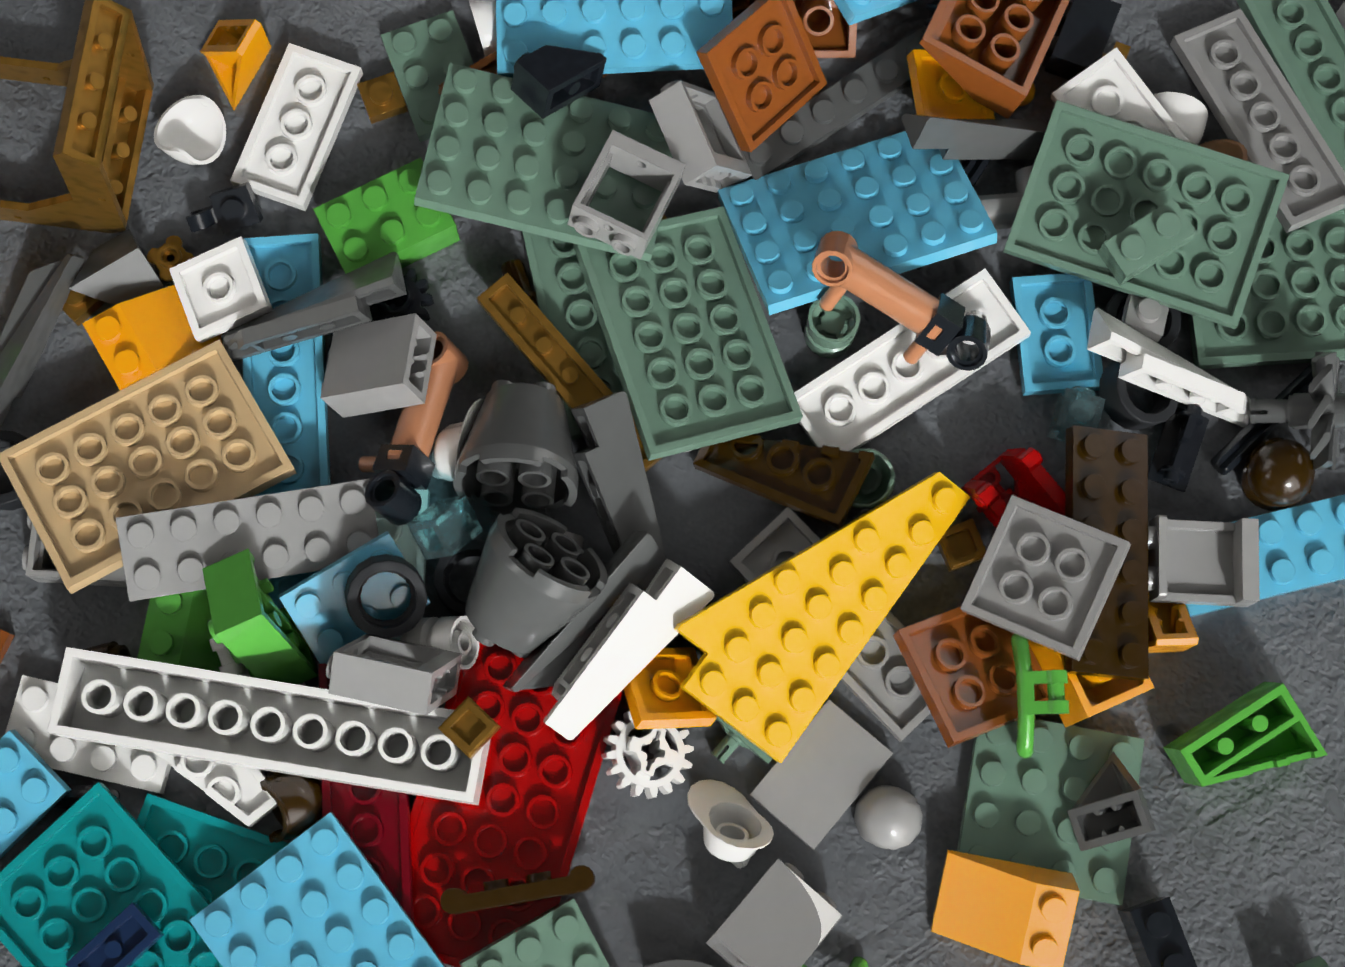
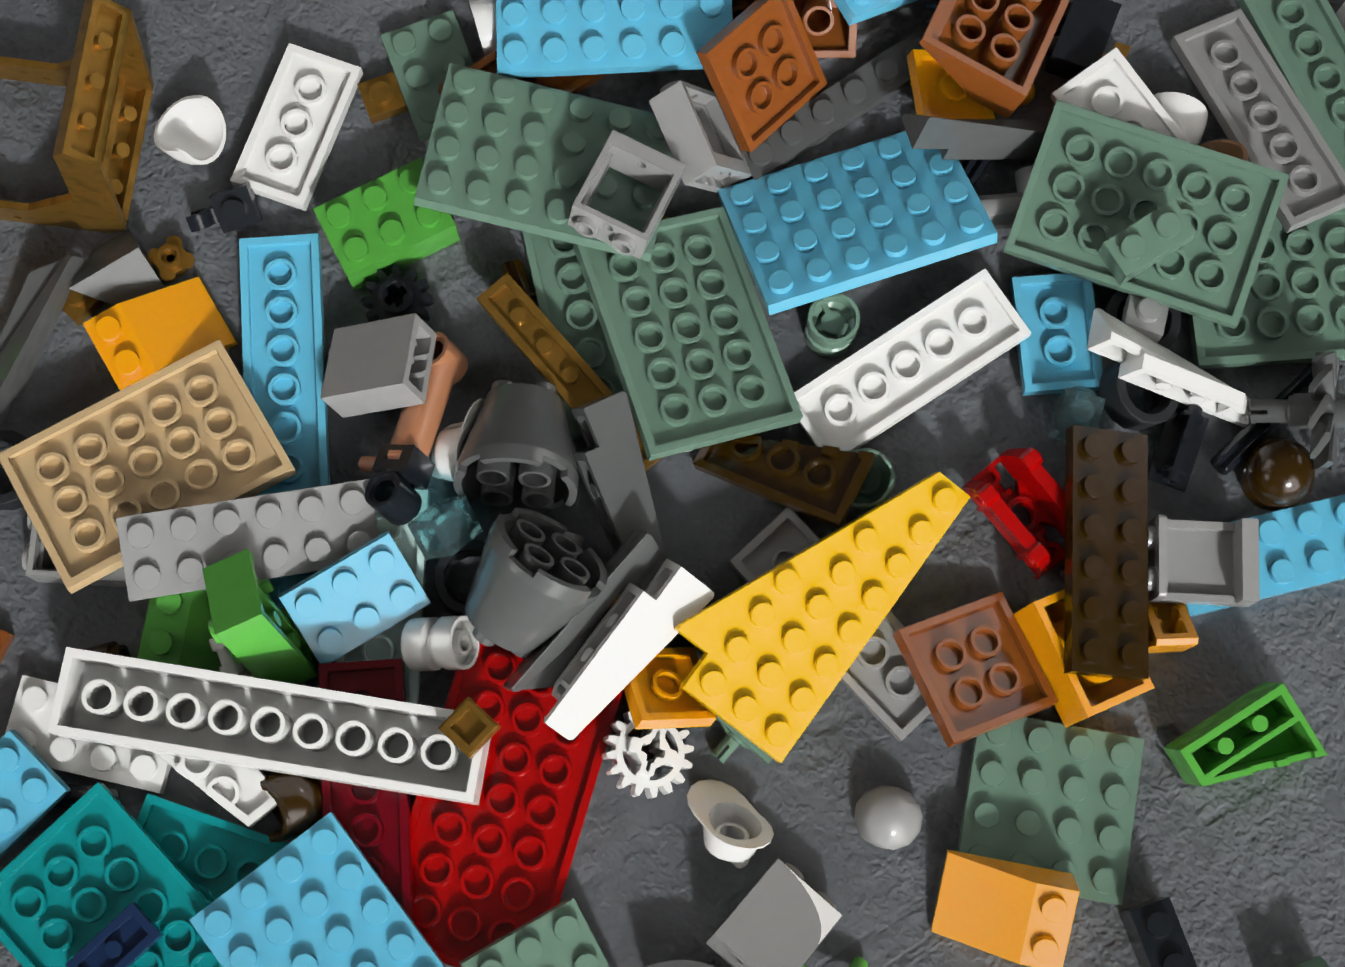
(220, 289): white plate -> none
(235, 55): light orange slope -> none
(320, 311): dark grey wedge -> none
(392, 627): black tyre -> none
(394, 673): light grey window -> none
(499, 893): dark brown plate -> none
(556, 77): black slope -> none
(821, 775): light grey tile -> none
(934, 320): nougat piece -> none
(961, 545): pearl gold tile -> none
(1026, 703): bright green piece -> none
(1045, 577): light grey plate -> none
(1110, 808): dark grey slope -> none

